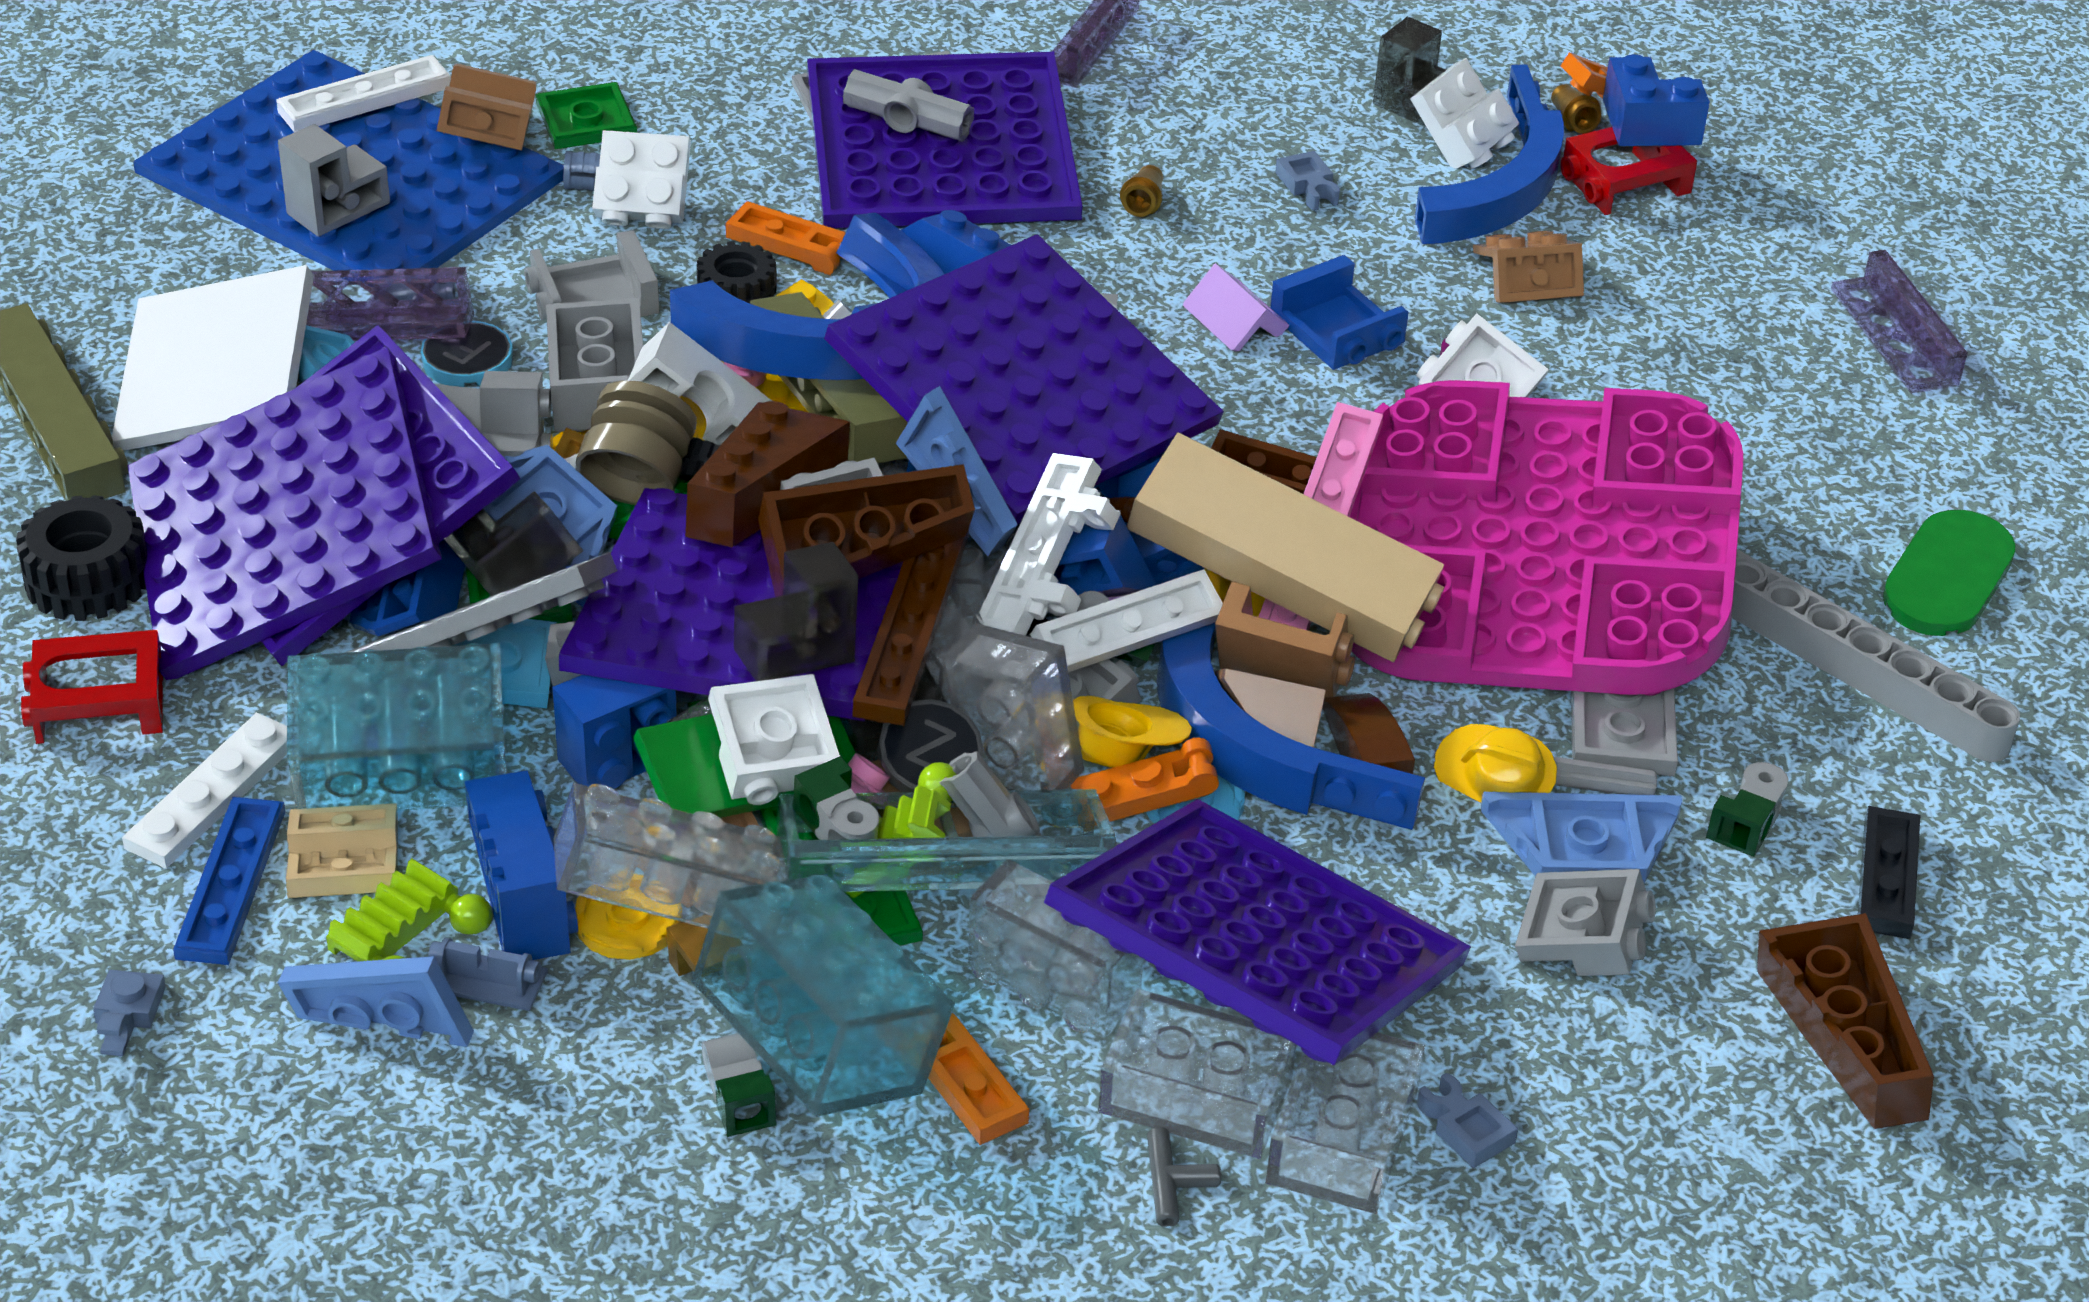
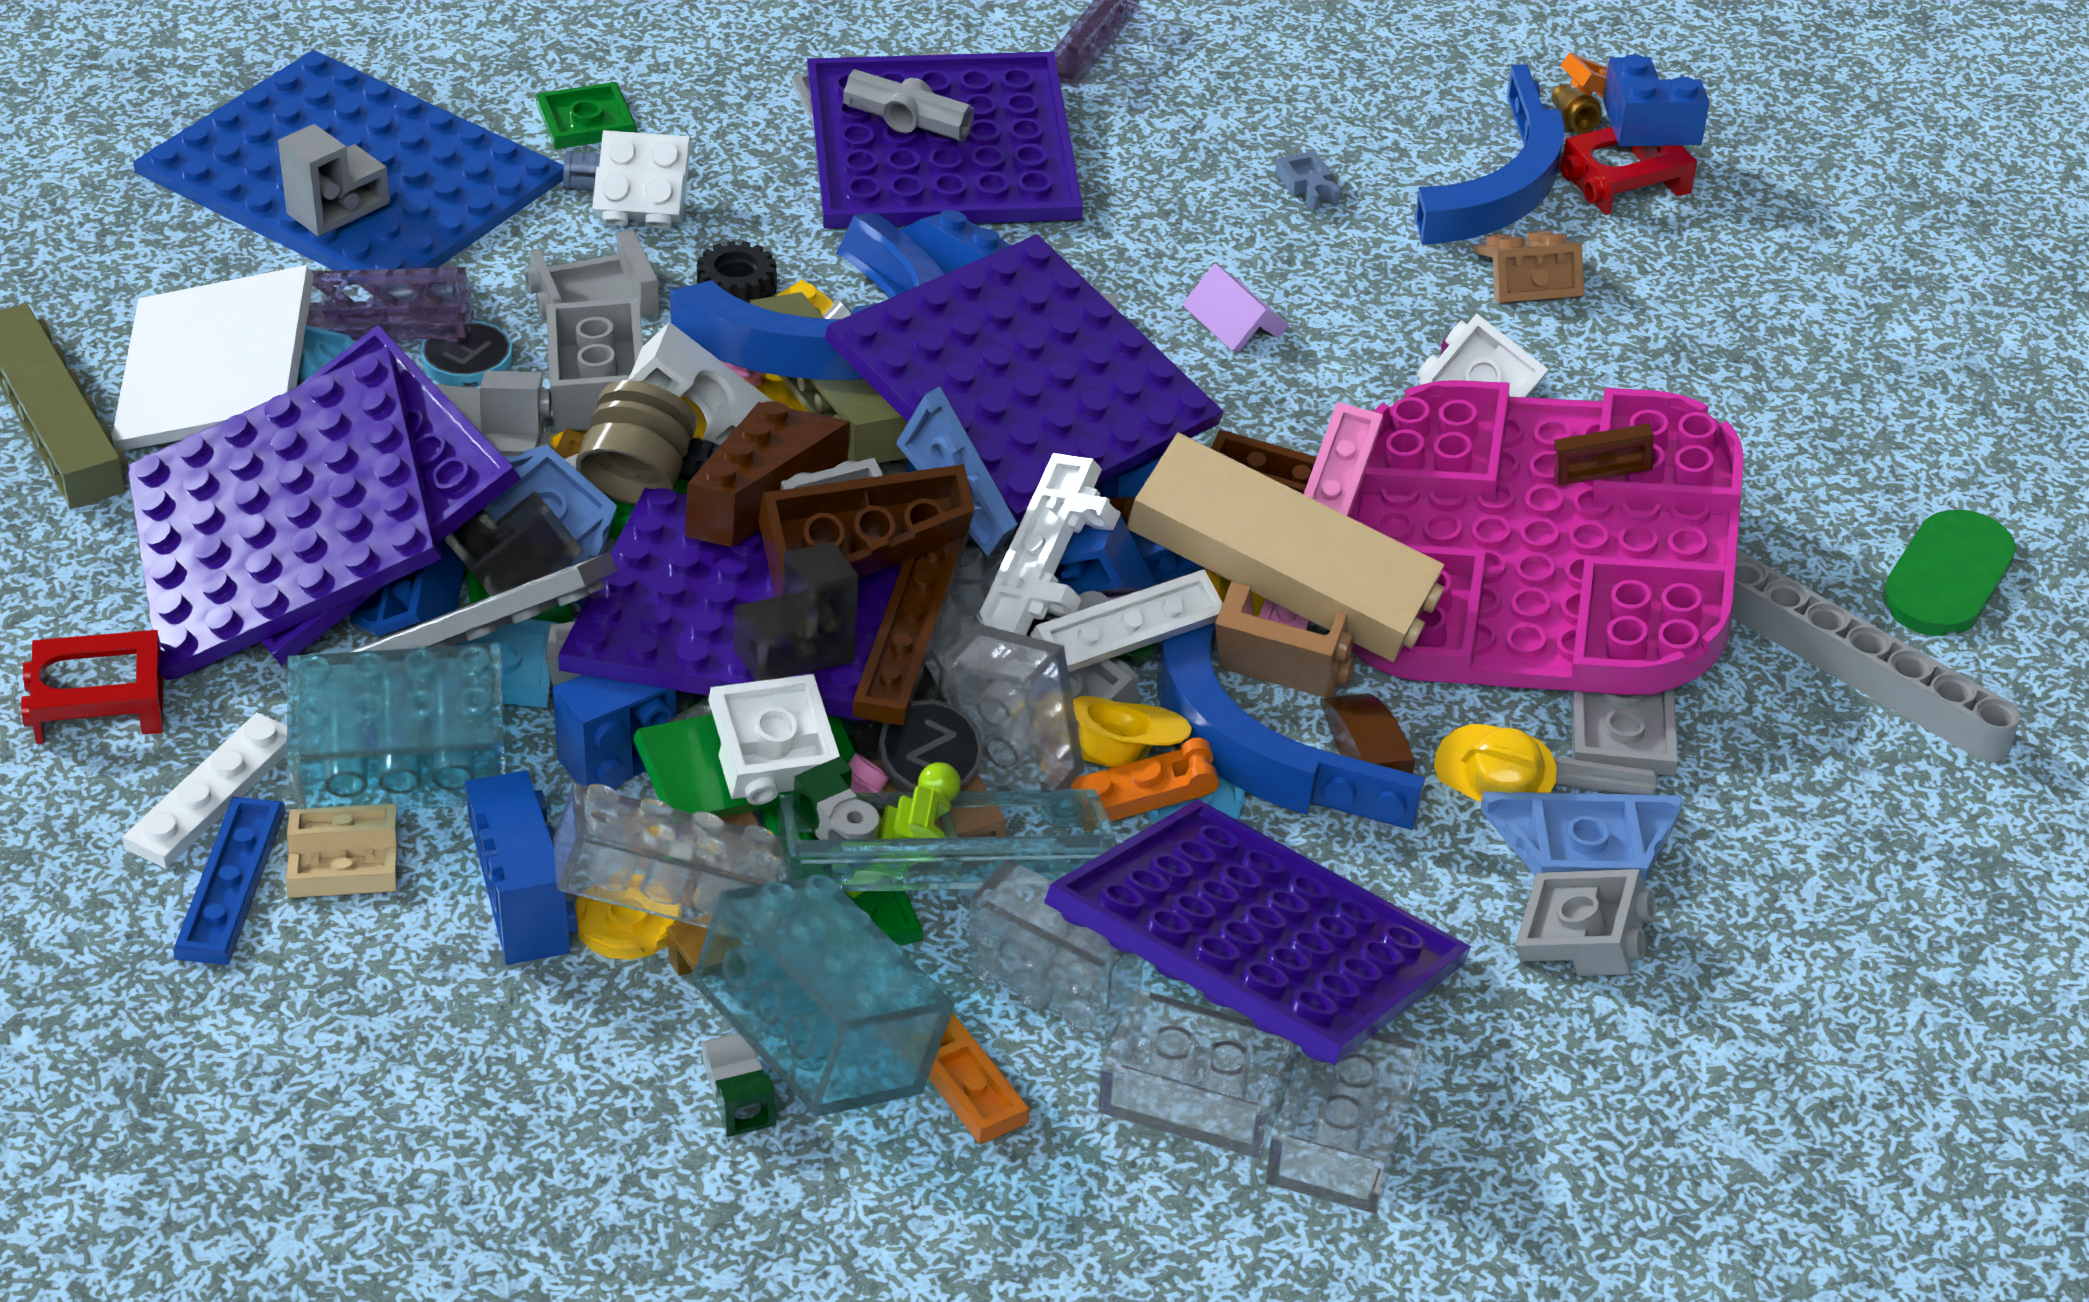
(83, 557): black tyre -> none
(126, 1003): sand blue plate -> none
(363, 93): white tile -> none
(392, 992): medium blue wing -> none
(403, 912): lime gear -> none
(487, 106): medium nougat panel -> none
(494, 979): sand blue hinge -> none
(787, 236): orange plate -> none
(986, 800): light grey piece -> none
(1143, 192): pearl gold cone -> none
(1168, 1177): dark grey piece -> none
(1277, 704): medium nougat slope -> none
(1334, 315): blue panel -> none
(1406, 65): clear smoke brick -> none
(1464, 116): white plate -> none
(1469, 1126): sand blue plate -> none
(1603, 454): none -> reddish brown tile
(1750, 816): dark green leg -> none
(1850, 1013): reddish brown wedge -> none
(1889, 871): black plate -> none
(1913, 324): clear purple fence -> none

